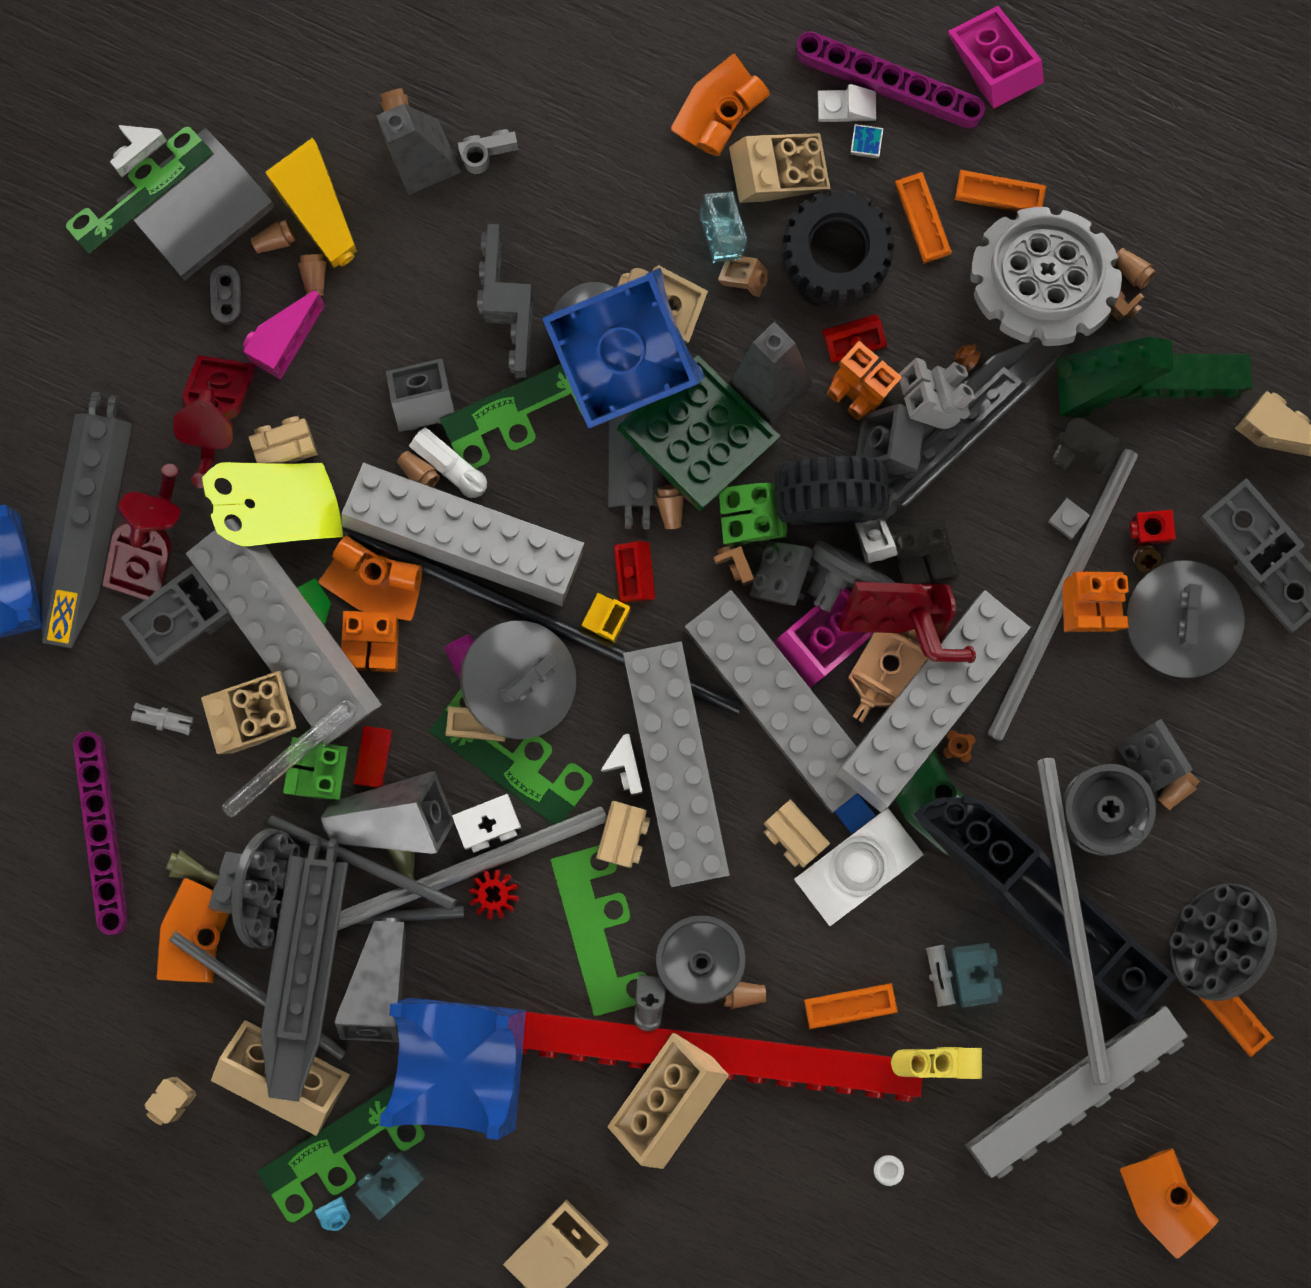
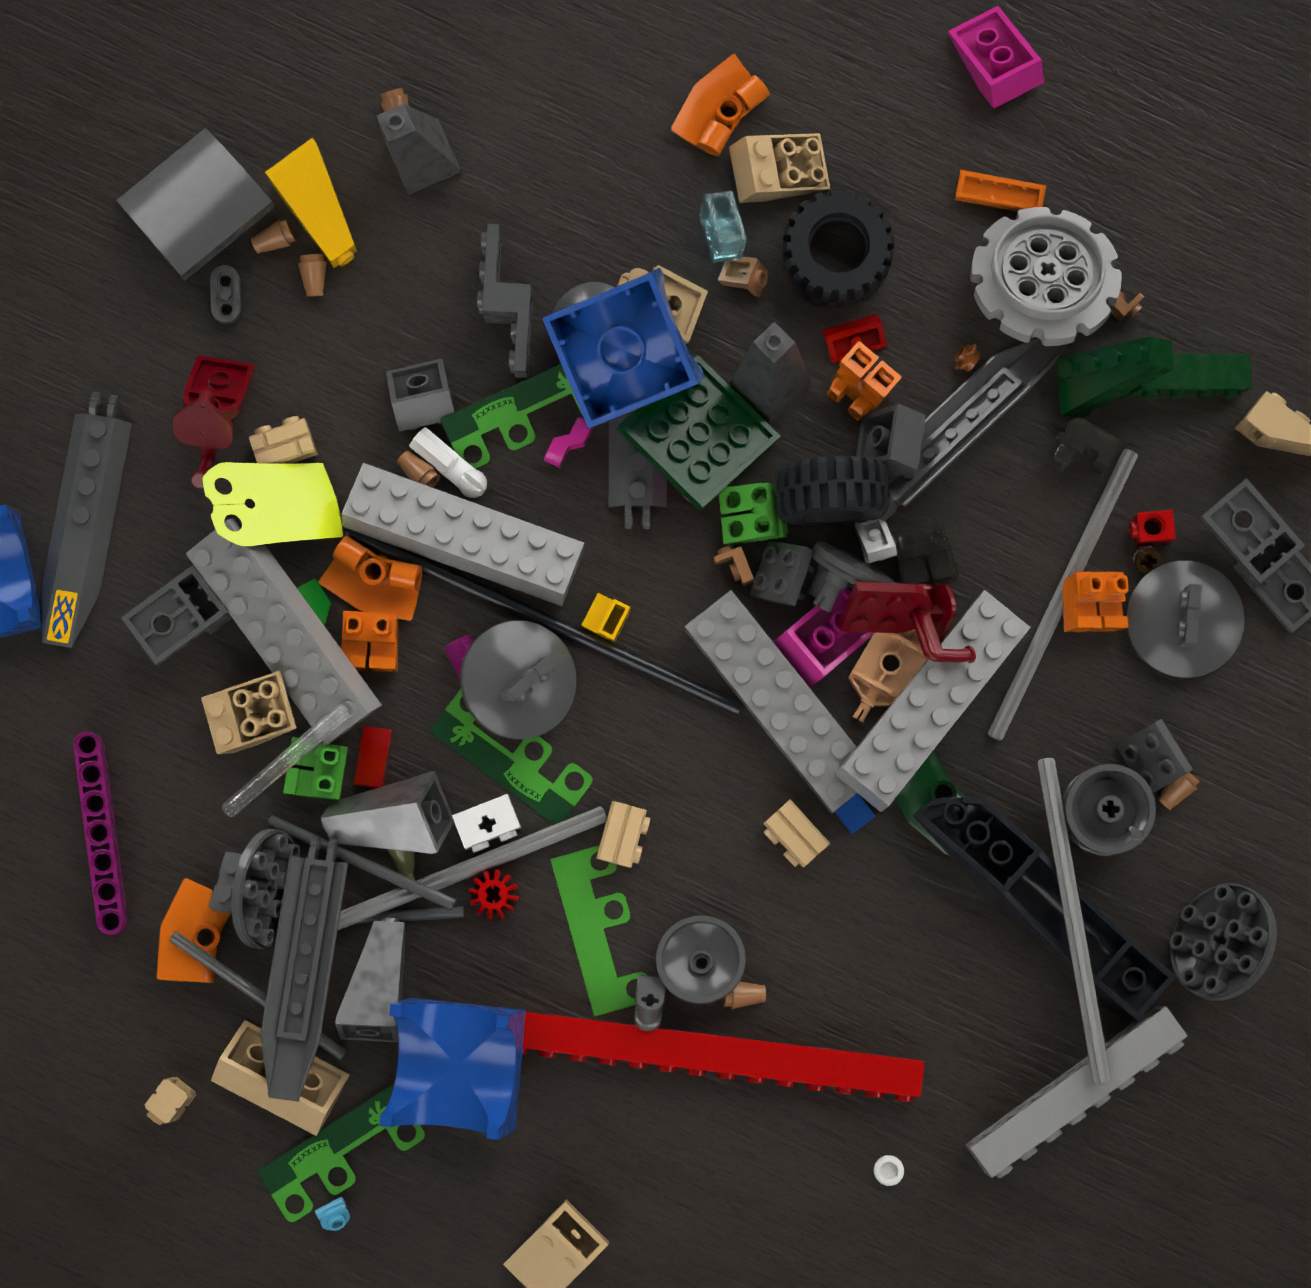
(137, 562): dark red plate -> none
(143, 144): white slope -> none
(147, 191): piece -> none
(162, 718): light grey pin -> none
(184, 866): olive cone -> none
(280, 337): dark pink slope -> none
(380, 1200): clear light blue brick -> none
(463, 725): tan tile -> none
(498, 143): light grey plate -> none
(563, 444): none -> dark pink piece
(624, 757): white slope -> none
(634, 572): red slope -> none
(667, 1102): tan slope -> none
(670, 505): medium nougat cone -> none
(676, 764): light grey brick -> none
(847, 105): white slope -> none
(850, 1006): orange plate -> none
(858, 867): white slope -> none
(866, 141): tile -> none
(880, 68): magenta beam -> none
(923, 217): orange plate -> none
(936, 393): light grey hips -> none
(937, 955): light grey pin -> none
(939, 1063): light yellow piece -> none
(964, 961): clear light blue brick -> none
(966, 742): dark orange plate -> none
(1068, 518): light grey plate -> none
(1134, 268): medium nougat cone -> none
(1173, 1224): orange panel -> none
(1240, 1023): orange plate -> none

